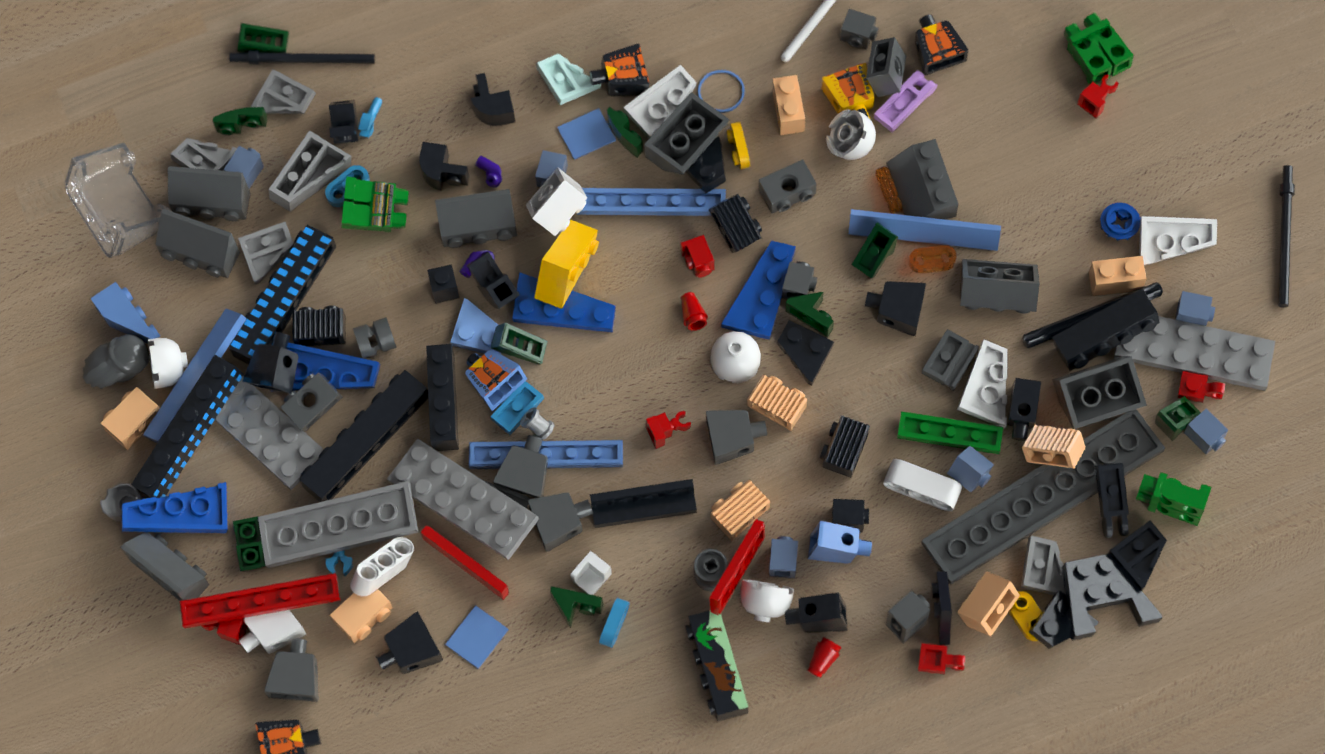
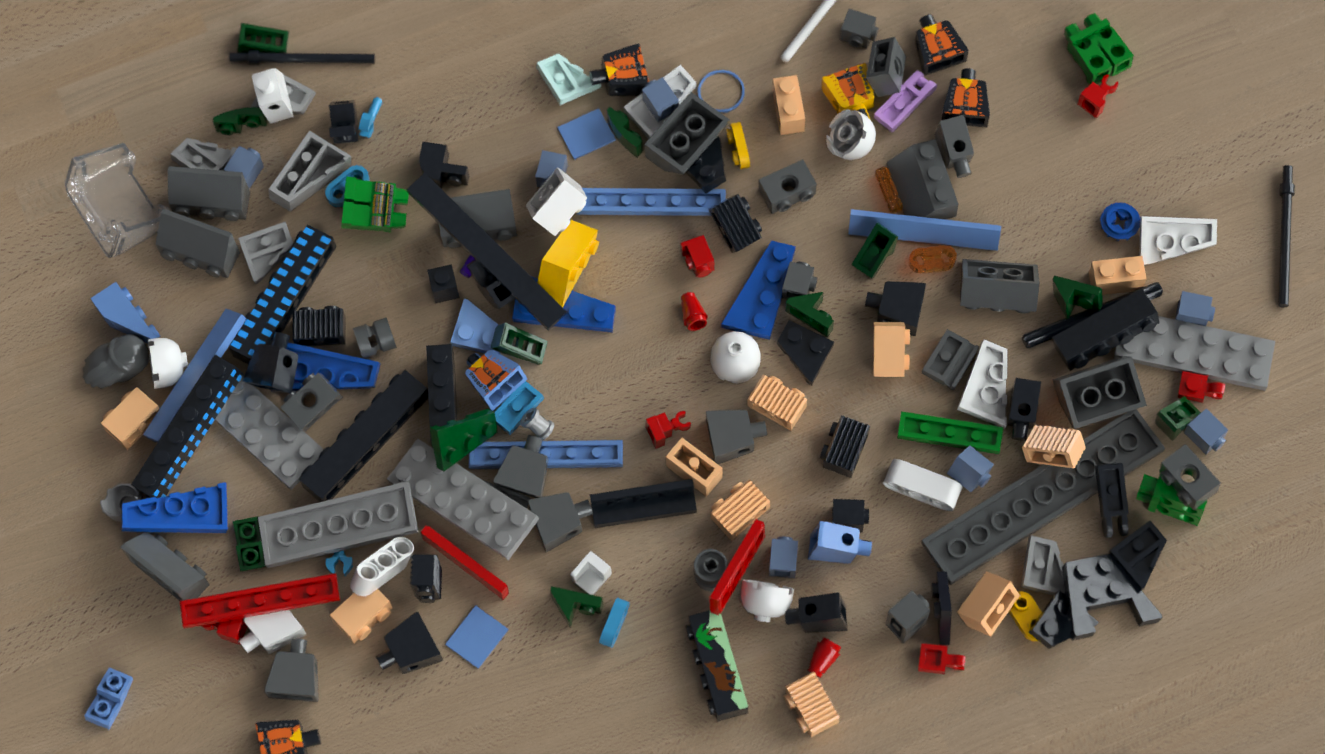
(109, 698): none -> medium blue slope
(271, 91): none -> white torso
(426, 577): none -> black brick
(461, 437): none -> dark green wing
(486, 251): none -> black tile
(492, 170): dark purple arm -> none
(493, 108): black brick -> none
(659, 99): none -> sand blue brick
(693, 464): none -> light nougat brick
(811, 704): none -> light nougat brick
(889, 349): none -> light nougat brick
(955, 145): none -> dark grey torso
(967, 98): none -> torso
(1072, 293): none -> dark green slope
(1187, 463): none -> dark grey brick

